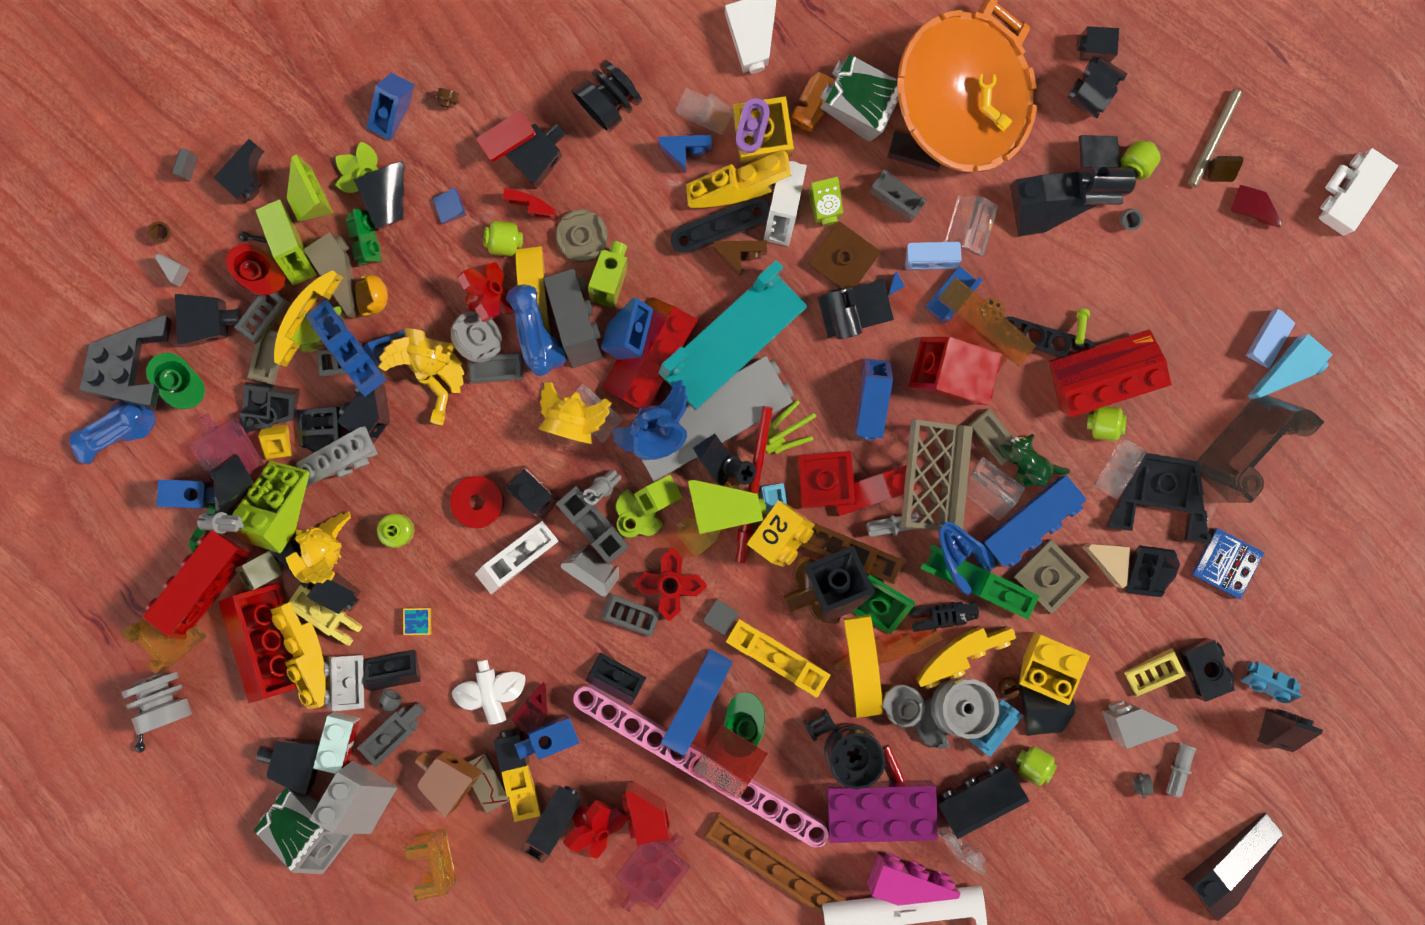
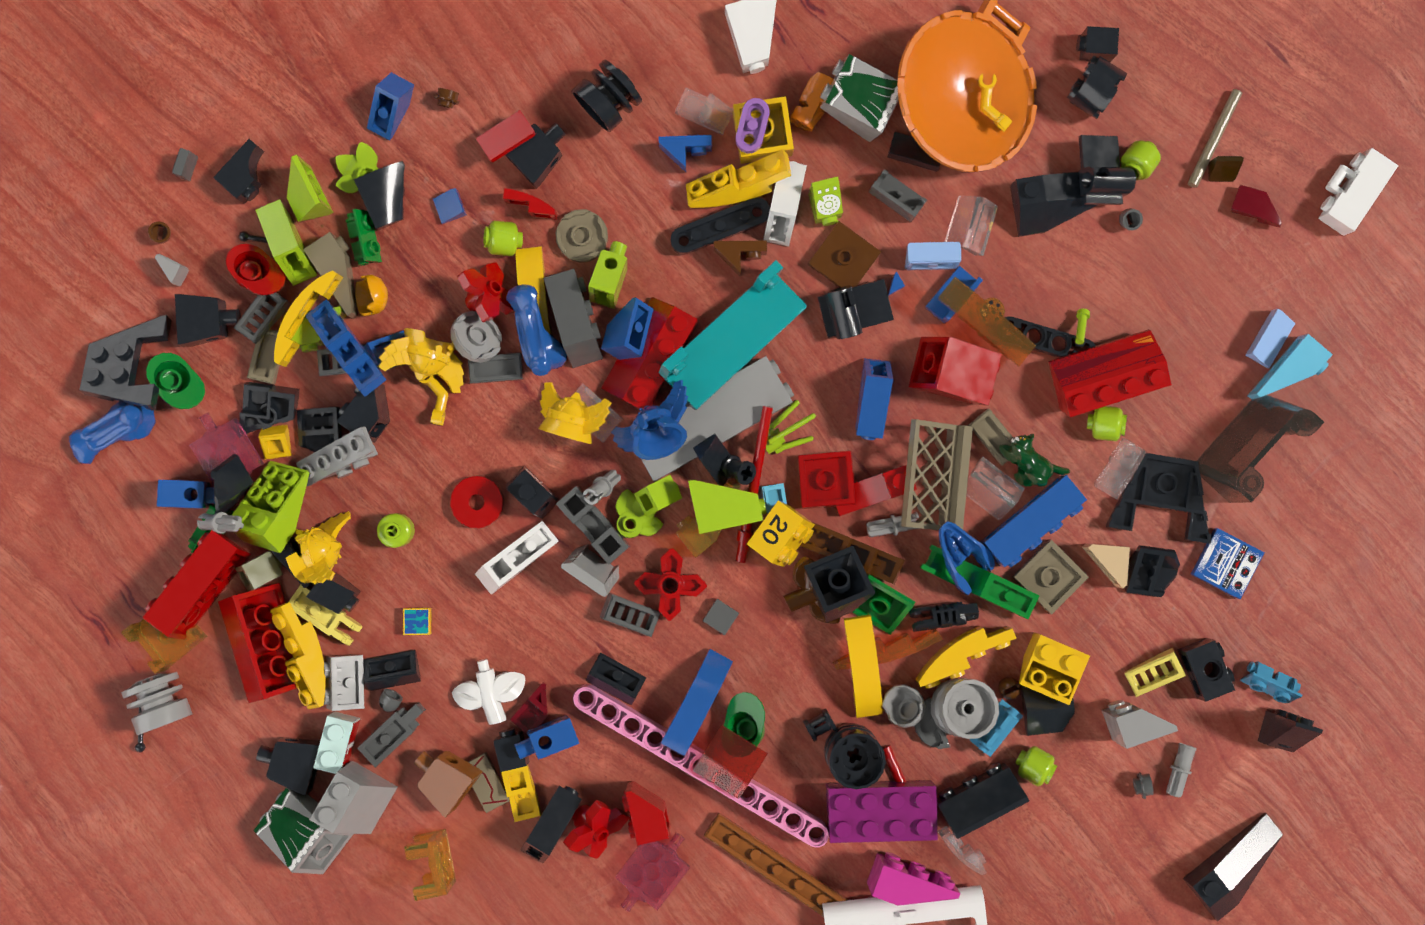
(778, 658): yellow slope -> none

